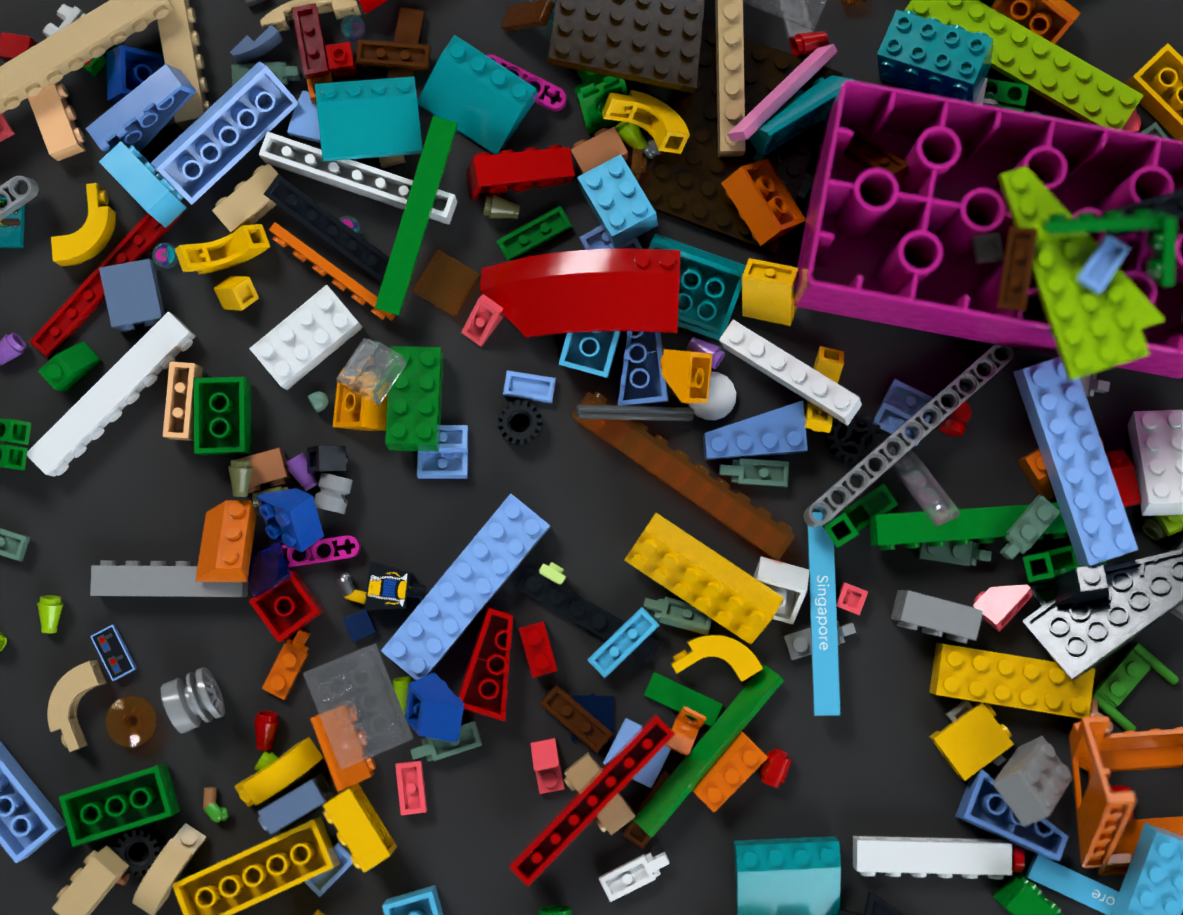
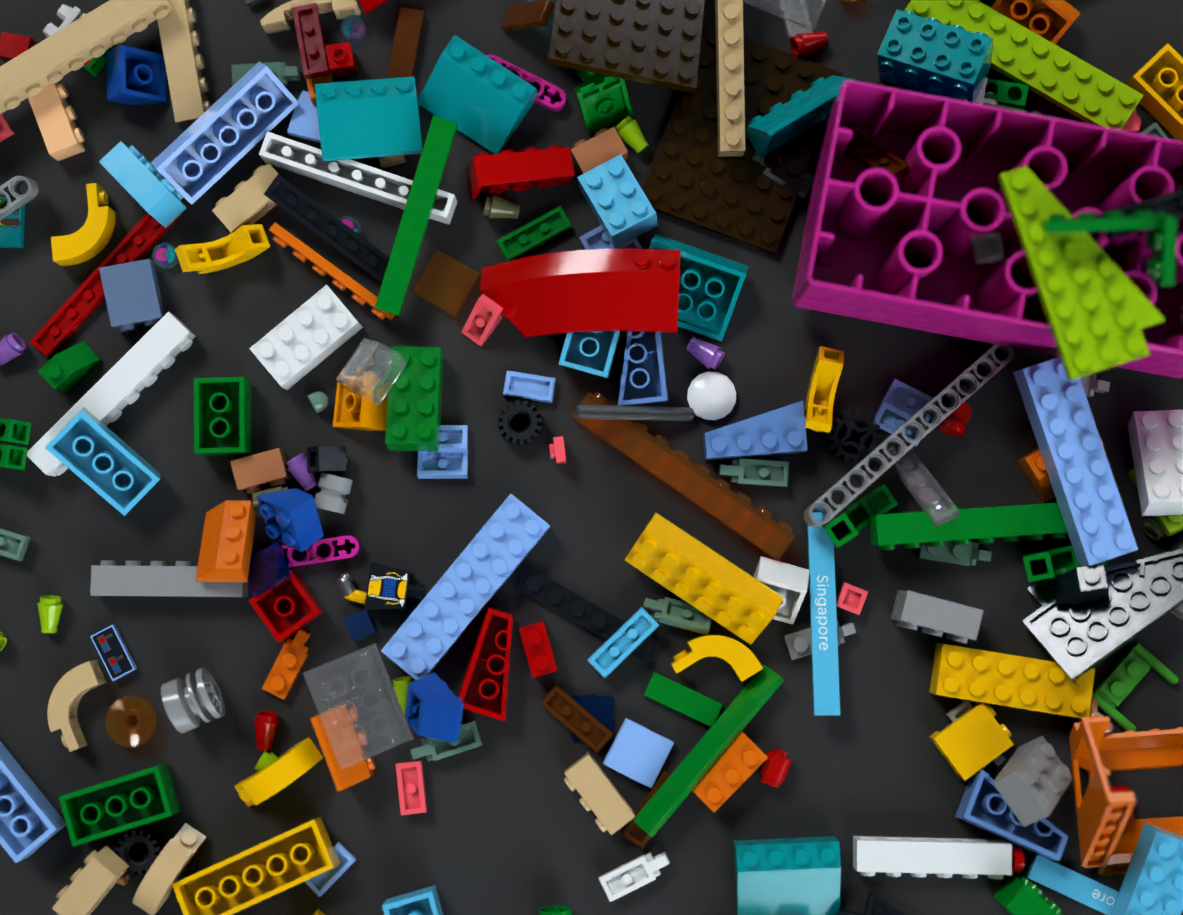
(103, 461): none -> medium azure brick
(143, 111): medium blue wedge -> none
(180, 401): light nougat brick -> none
(210, 806): arm -> none
(236, 293): yellow panel -> none
(240, 477): olive cone -> none
(249, 50): sand blue slope -> none
(295, 804): sand blue window -> none
(359, 827): yellow brick -> none
(393, 55): reddish brown tile -> none
(547, 766): coral slope -> none
(553, 572): yellowish green plate -> none
(557, 450): none -> coral plate
(591, 799): red brick -> none
(638, 163): clear orange plate -> none
(651, 149): dark grey arm -> none
(652, 115): yellow arch -> none
(685, 731): orange bracket -> none
(687, 374): light orange slope -> none
(763, 201): orange slope -> none
(769, 291): yellow panel -> none
(782, 93): bright pink tile -> none
(790, 372): white brick -> none
(1002, 603): slope -> none
(1017, 268): reddish brown tile -> none
(1029, 527): sand green hinge -> none
(1102, 264): light blue tile -> none
(1124, 477): red slope -> none

